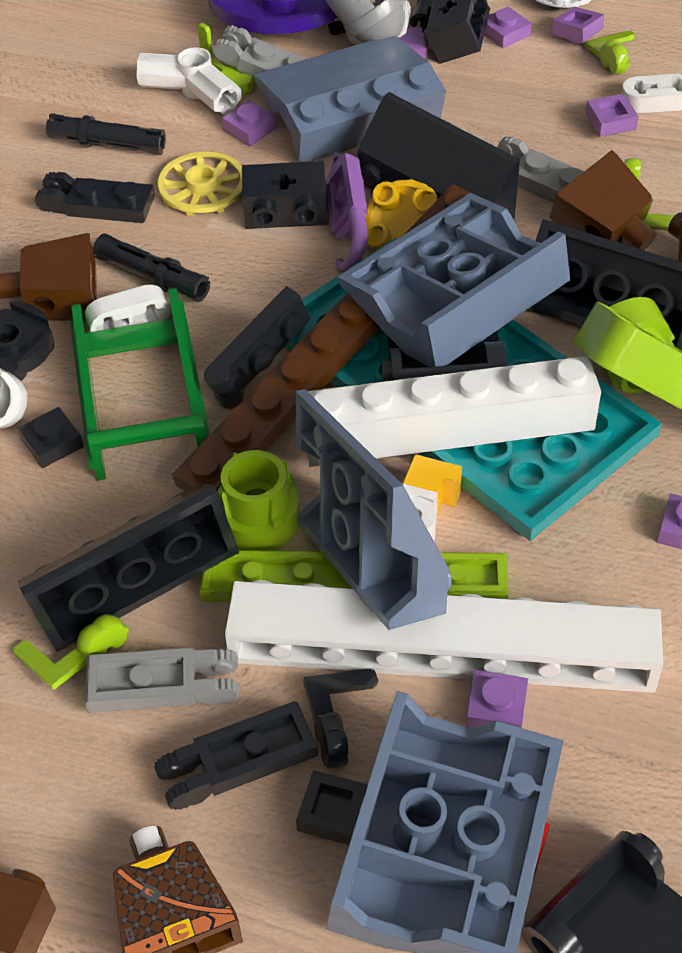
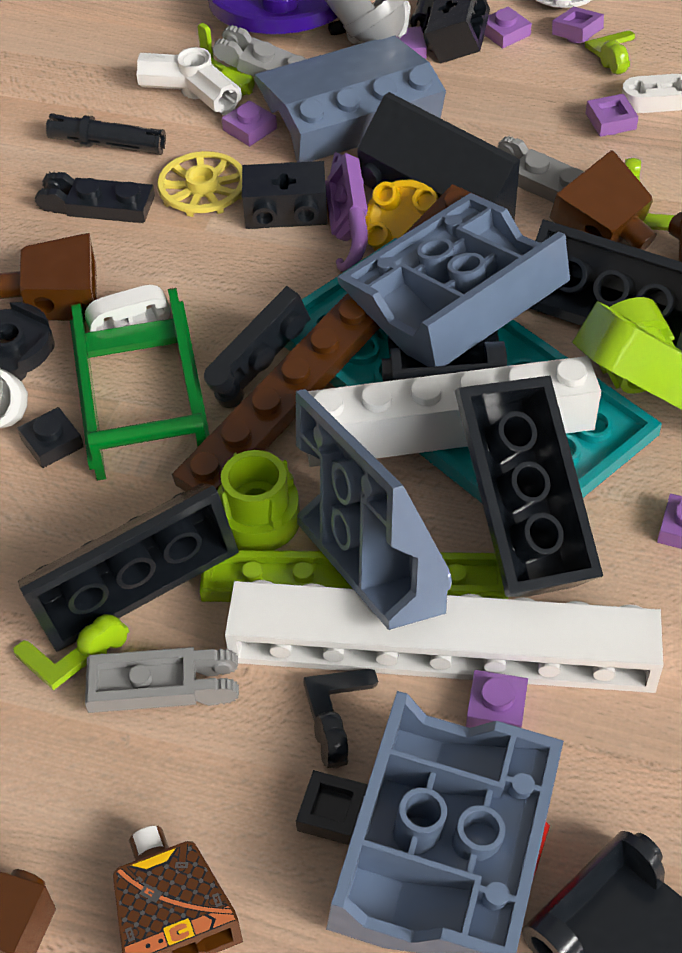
(163, 272): black pin -> none
(238, 755): black hinge -> none
(430, 486): yellow leg -> none
(528, 486): none -> black slope

